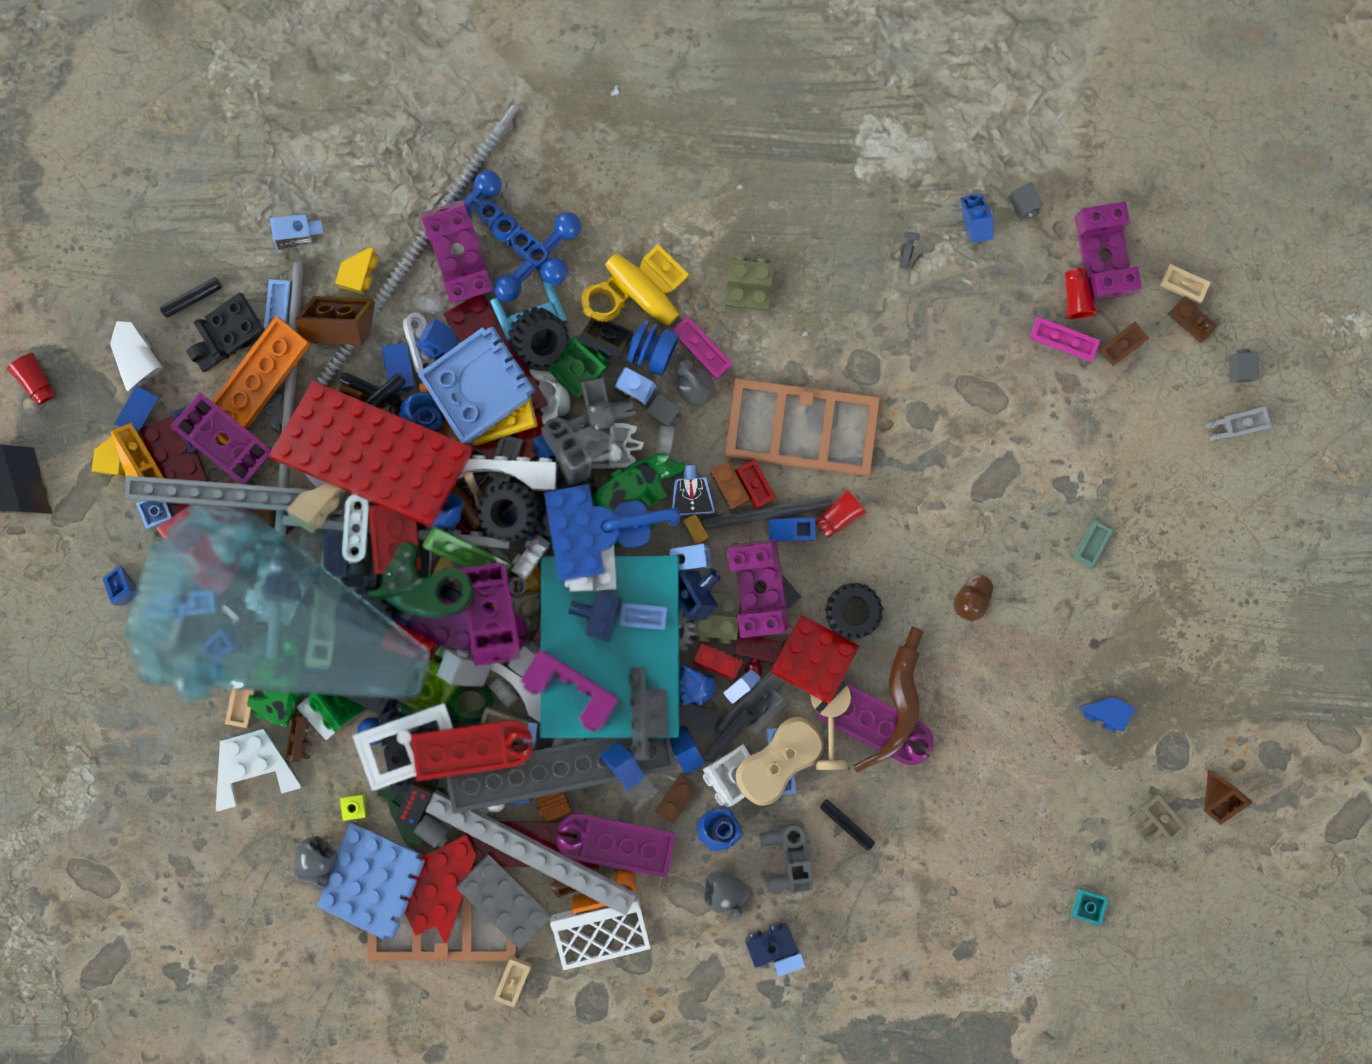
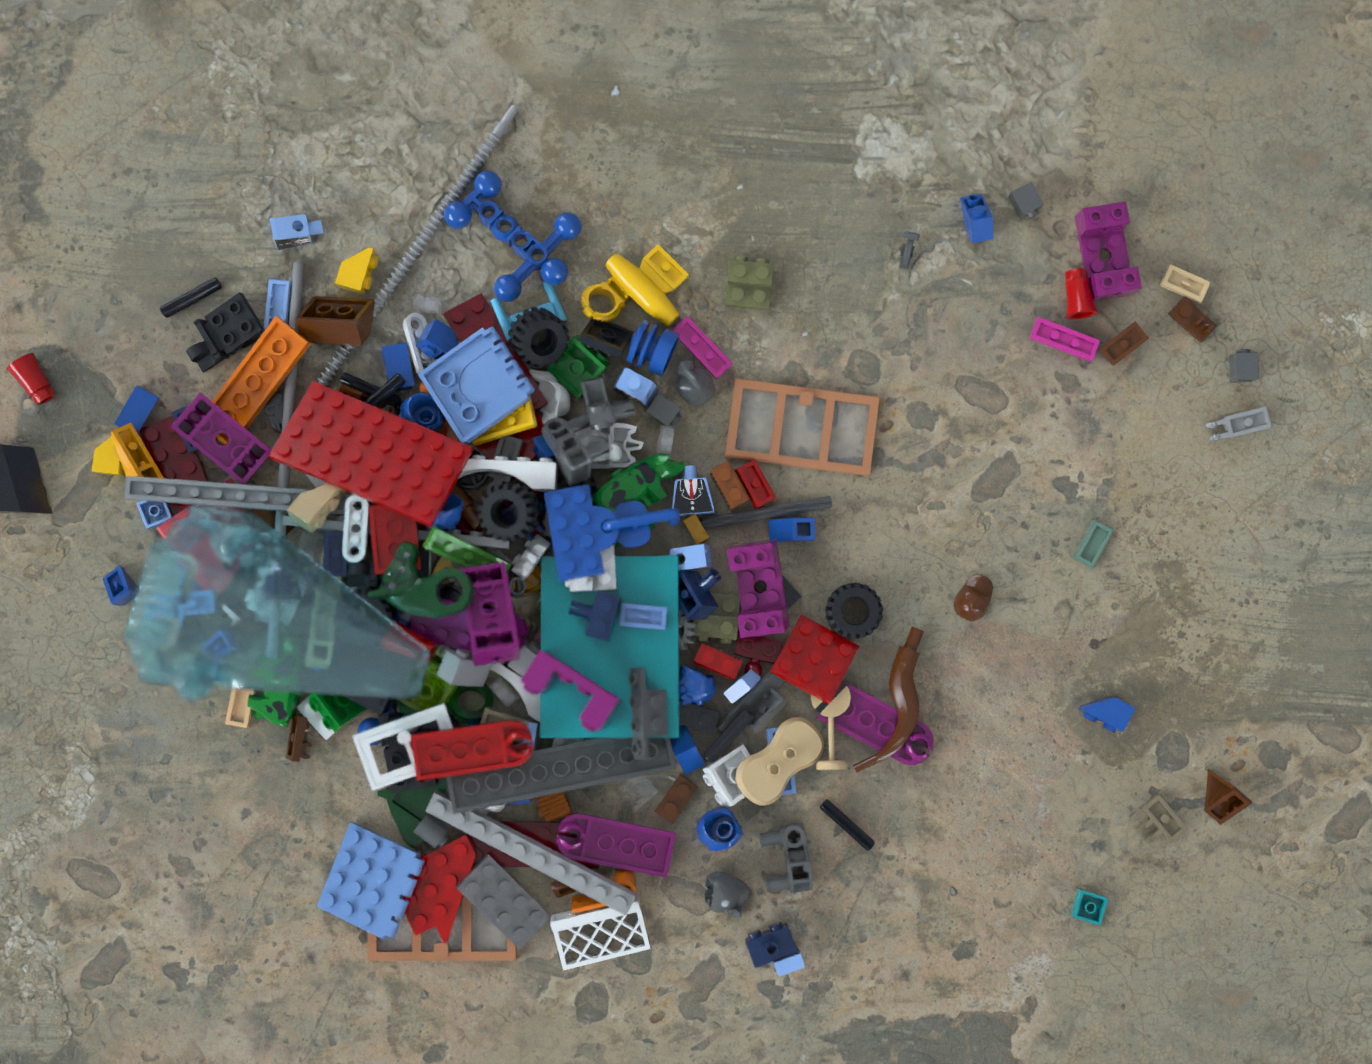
(133, 355): white panel -> none
(250, 757): white wing -> none
(313, 861): dark grey piece -> none
(360, 803): neon yellow plate -> none
(413, 804): black tile -> none
(464, 273): magenta plate -> none
(471, 482): tan piece -> none
(512, 981): tan plate -> none
(622, 765): blue slope -> none
(840, 514): red plant -> none

